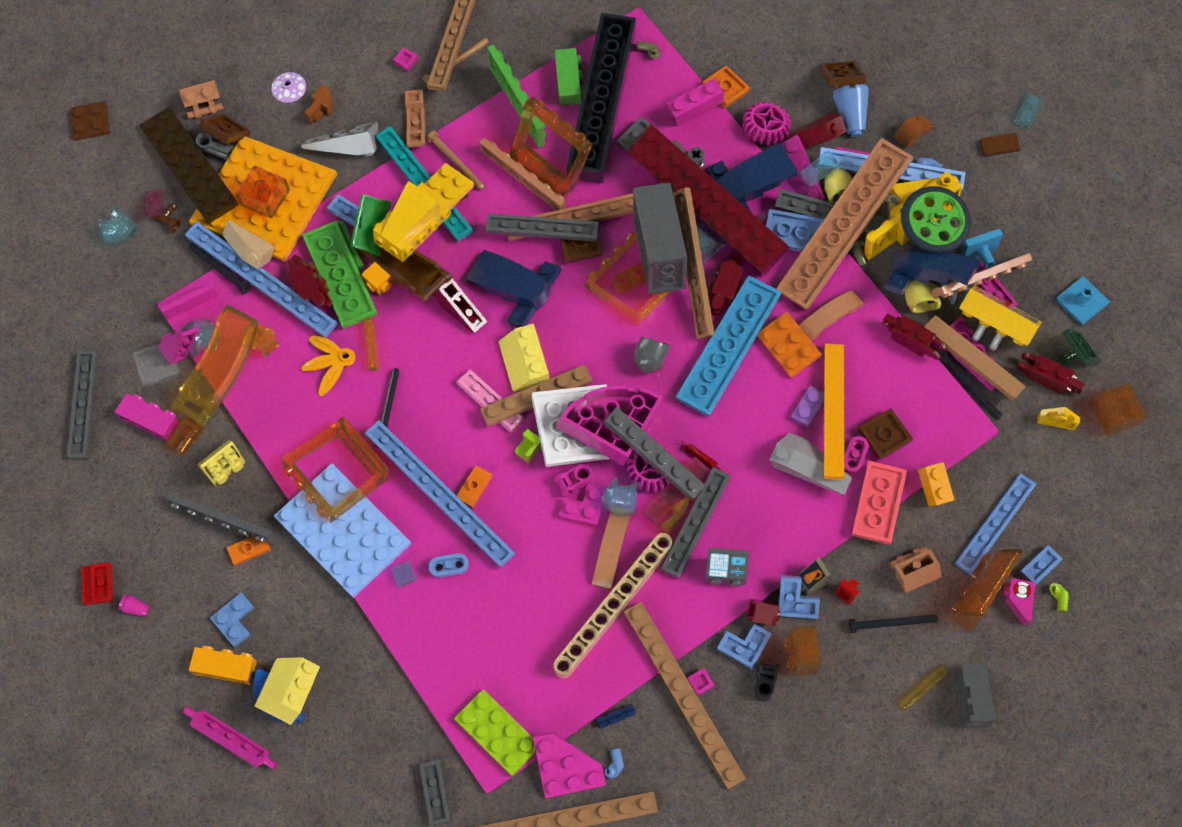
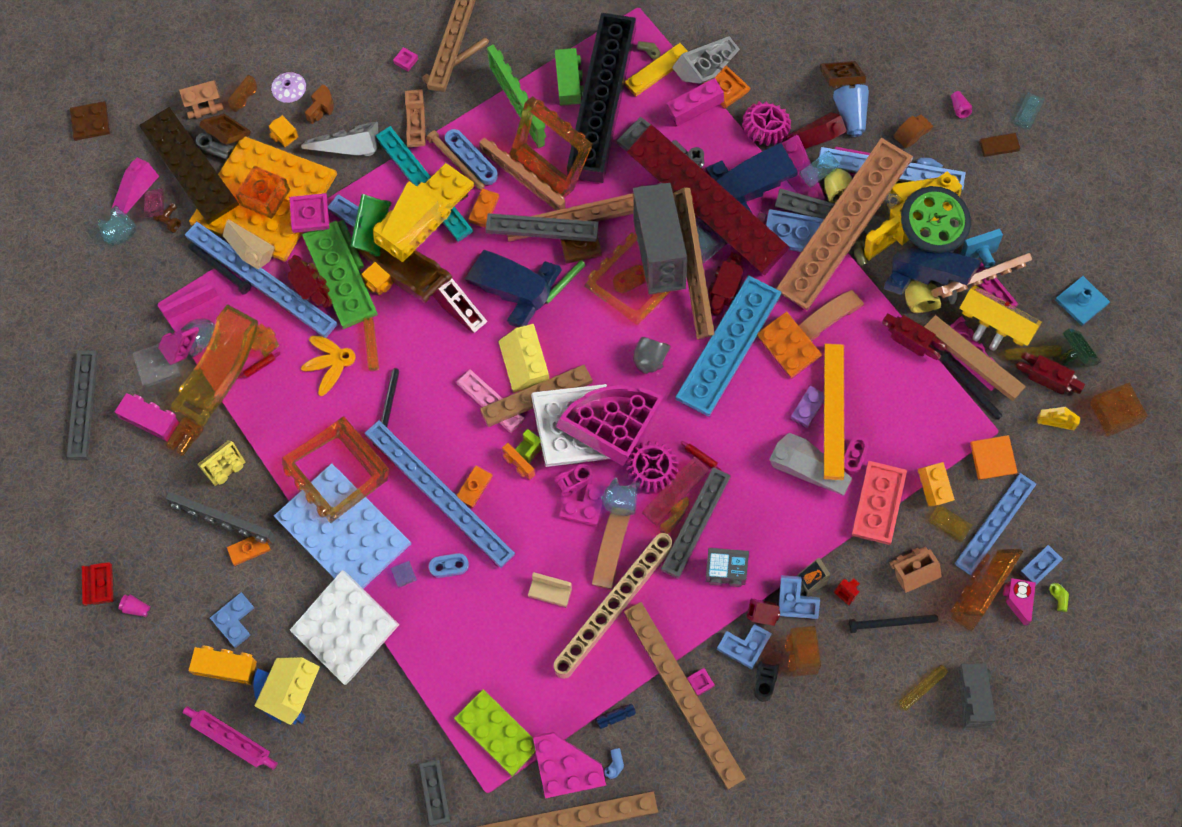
(134, 184): none -> dark pink slope
(245, 89): none -> clear orange plate
(259, 365): none -> red piece
(283, 131): none -> light orange brick
(309, 213): none -> dark pink plate
(344, 627): none -> white plate
(471, 156): none -> medium blue plate
(485, 204): none -> orange plate
(522, 465): none -> orange plate
(550, 589): none -> tan panel
(567, 278): none -> bright green bar
(654, 71): none -> yellow plate
(654, 453): dark grey plate -> none
(706, 61): none -> light grey wedge
(885, 434): reddish brown plate -> none
(950, 523): none -> clear yellow plate
(961, 105): none -> dark pink cone
(993, 457): none -> orange tile
(1046, 351): none -> clear yellow axle

